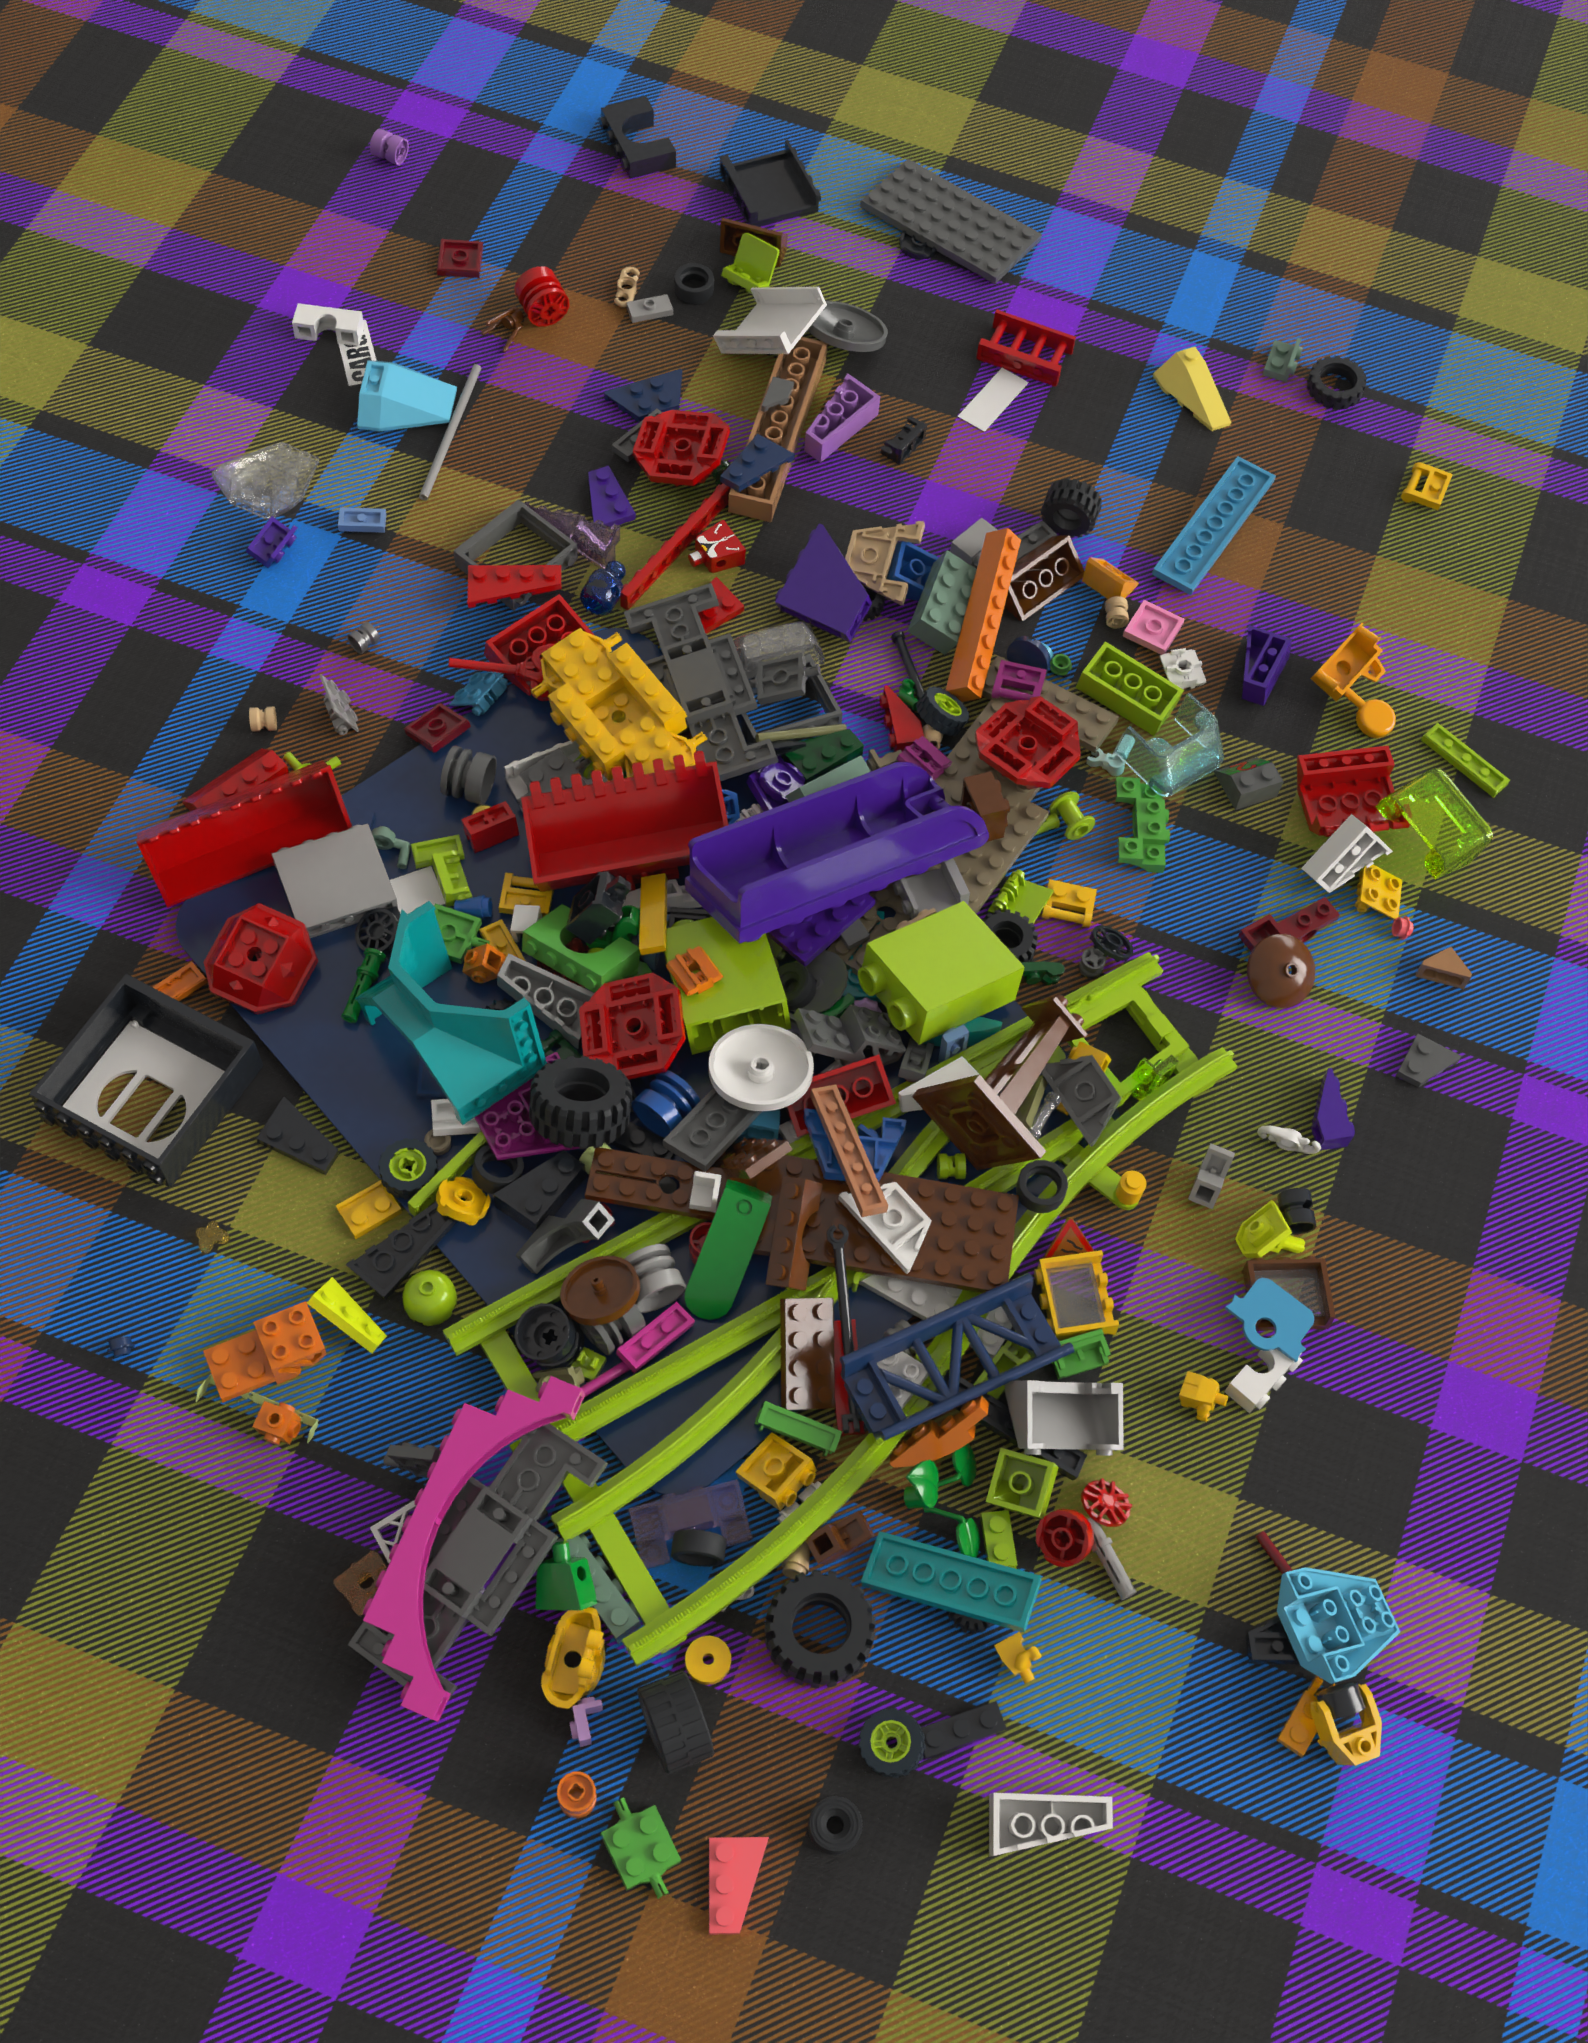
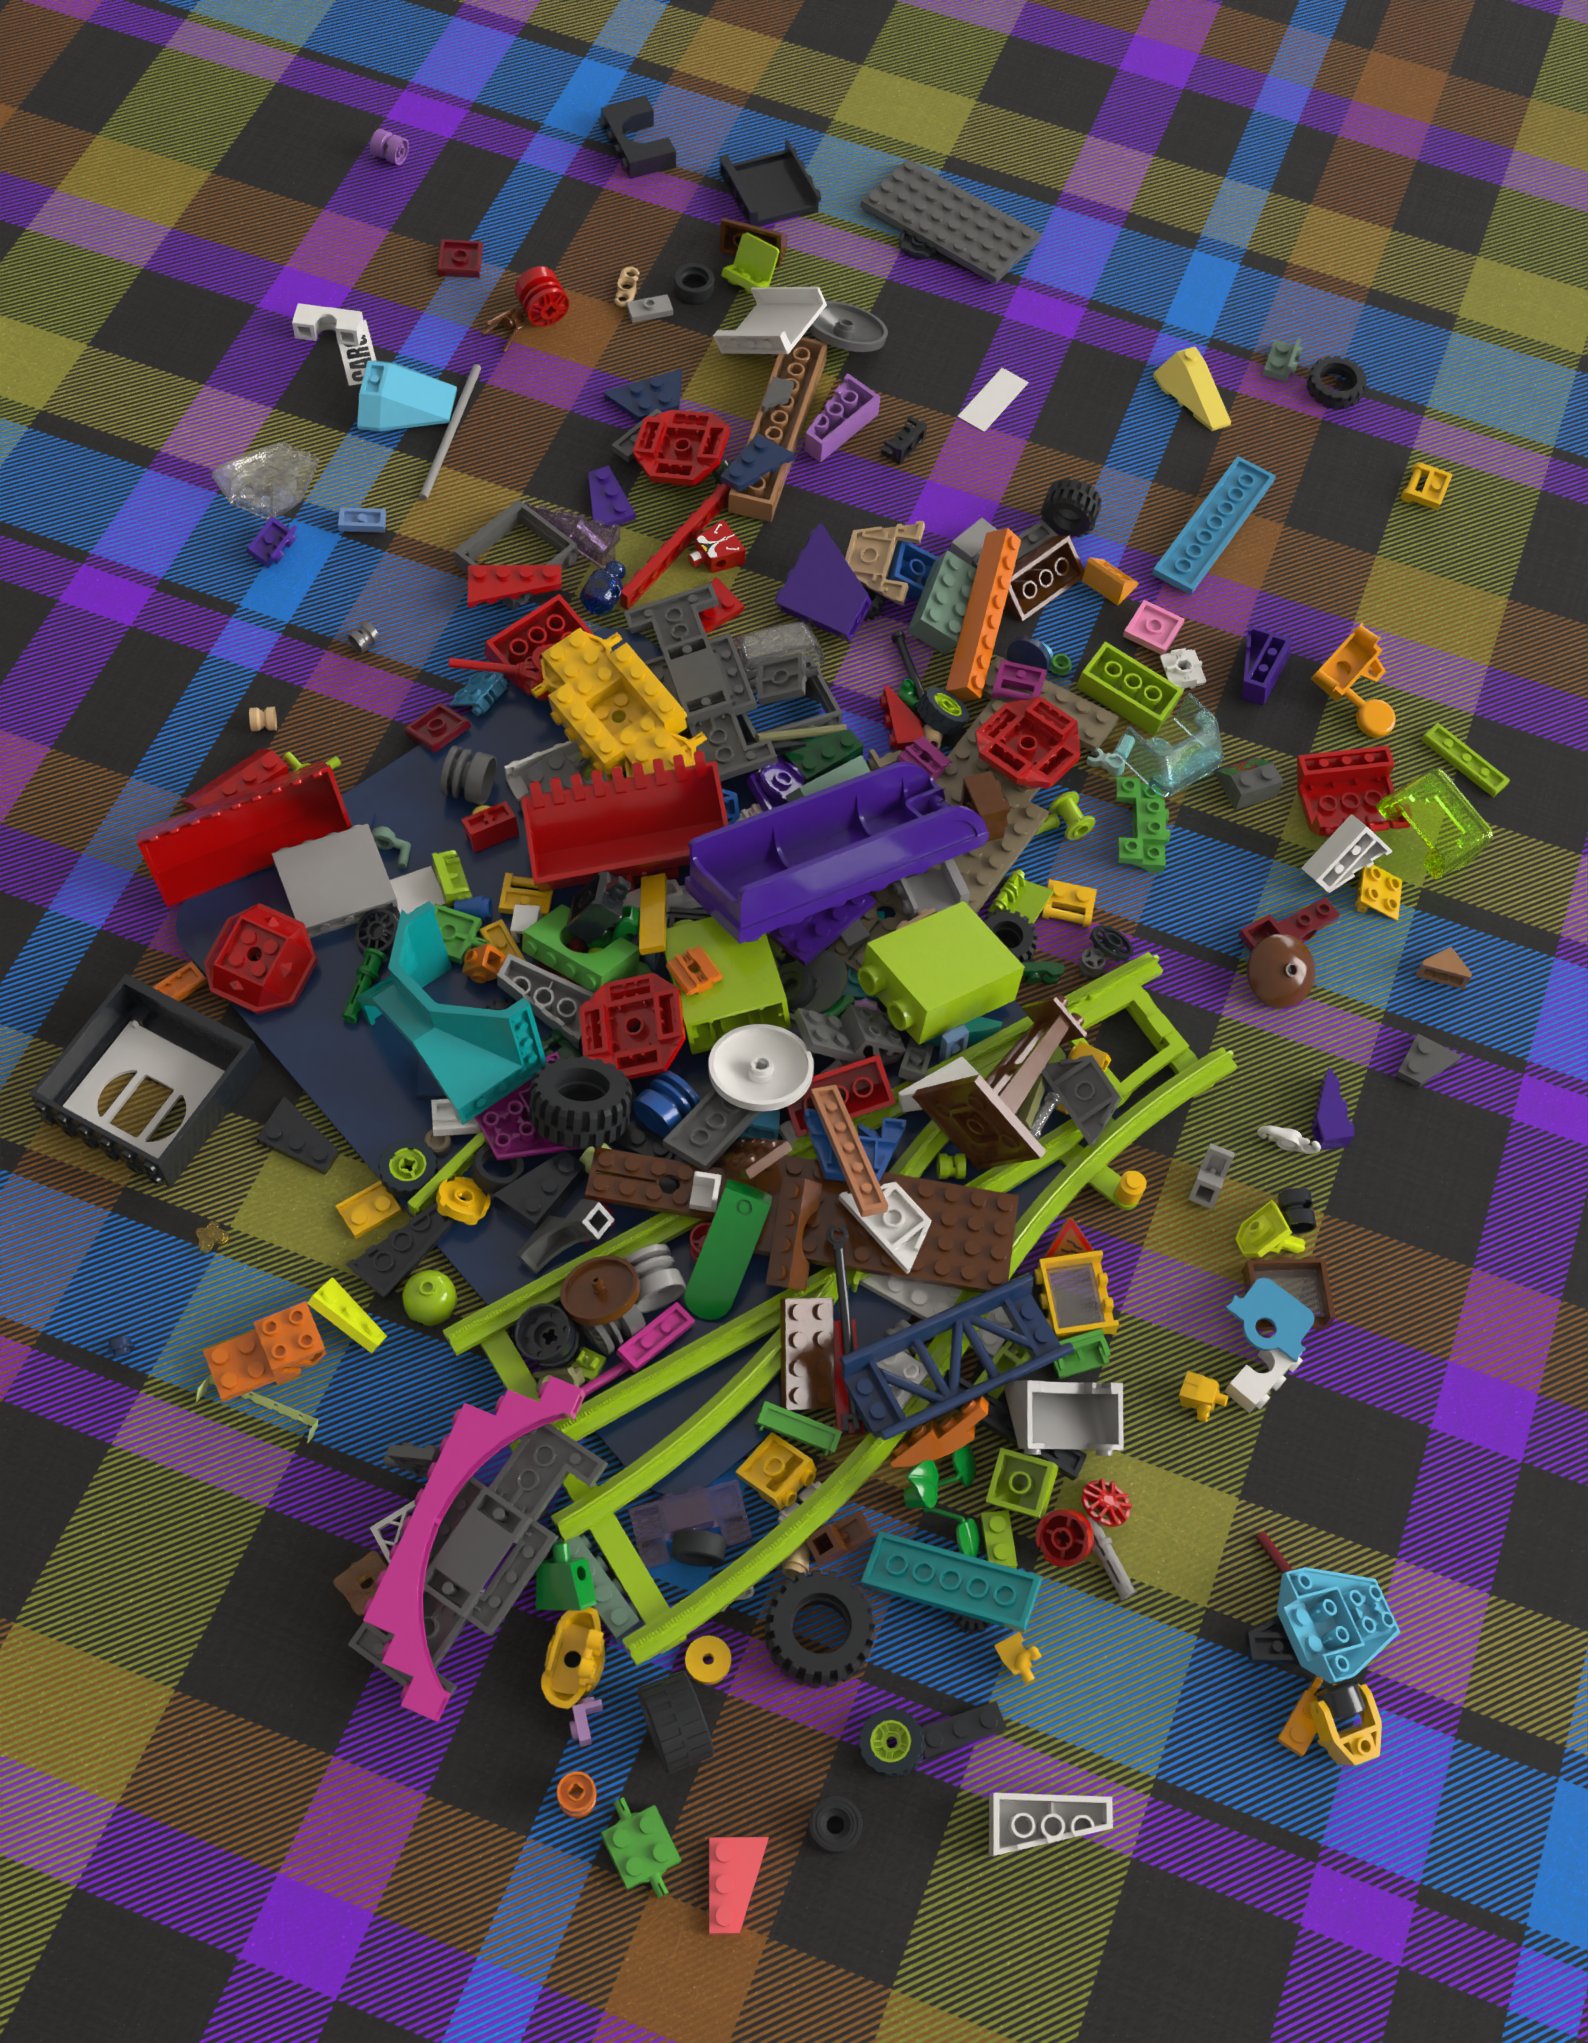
(277, 1423): orange brick -> none
(338, 708): light grey hinge -> none
(423, 850): lime tile -> none
(1020, 362): red fence -> none
(1048, 1169): black tyre -> none
(1116, 612): tan wheel -> none
(1152, 1076): clear neon green bracket -> none
(1402, 927): coral plate -> none

